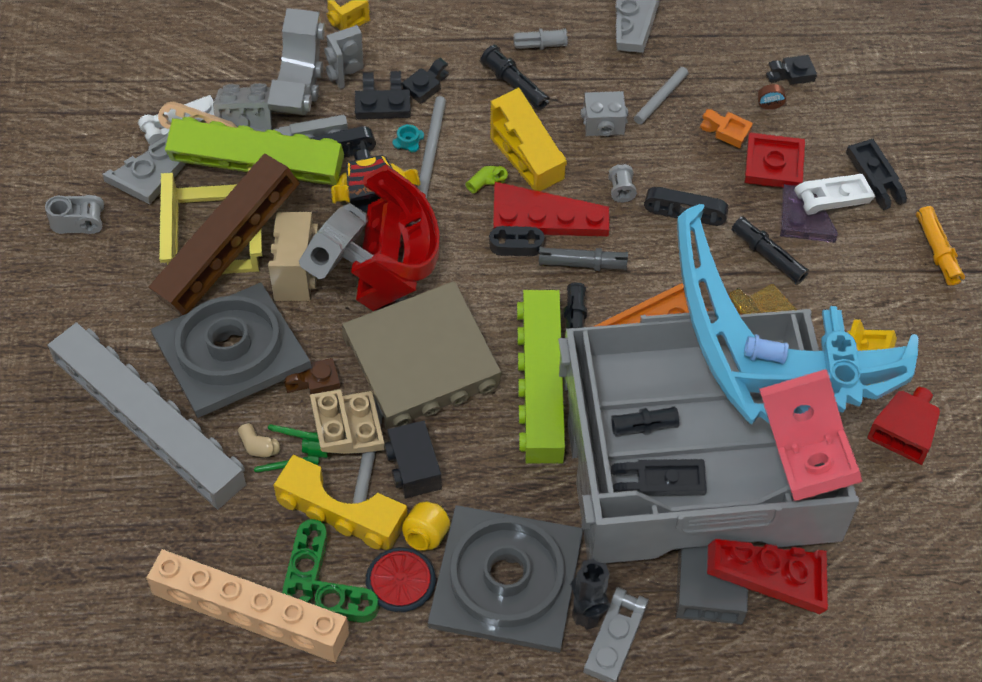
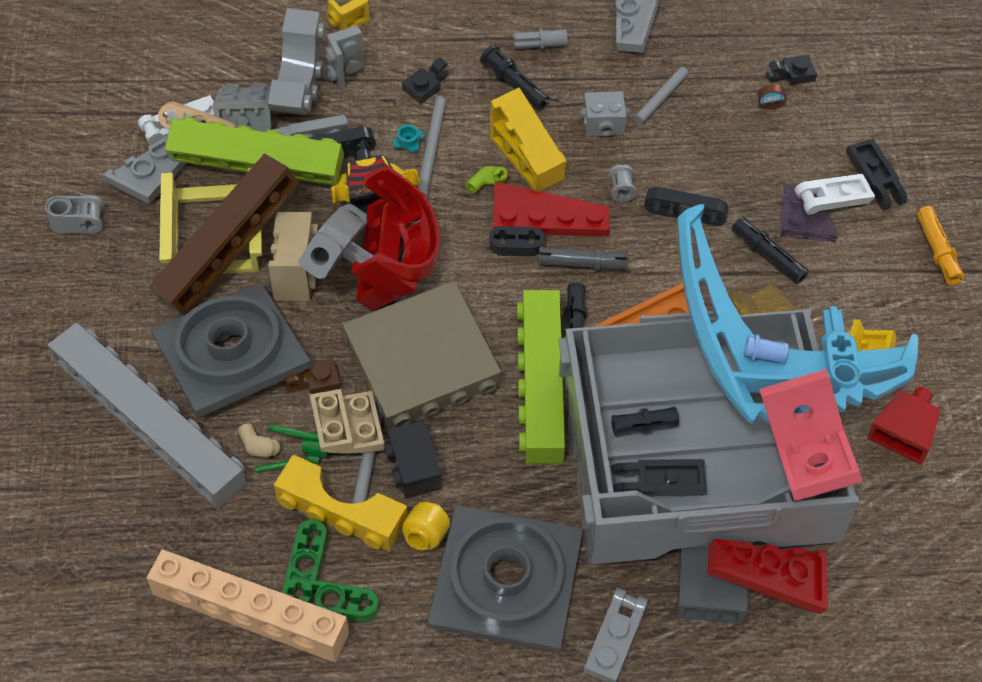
(382, 103): black plate -> none
(401, 579): red wheel -> none
(590, 593): black piece -> none
(729, 129): orange plate -> none
(774, 160): red plate -> none

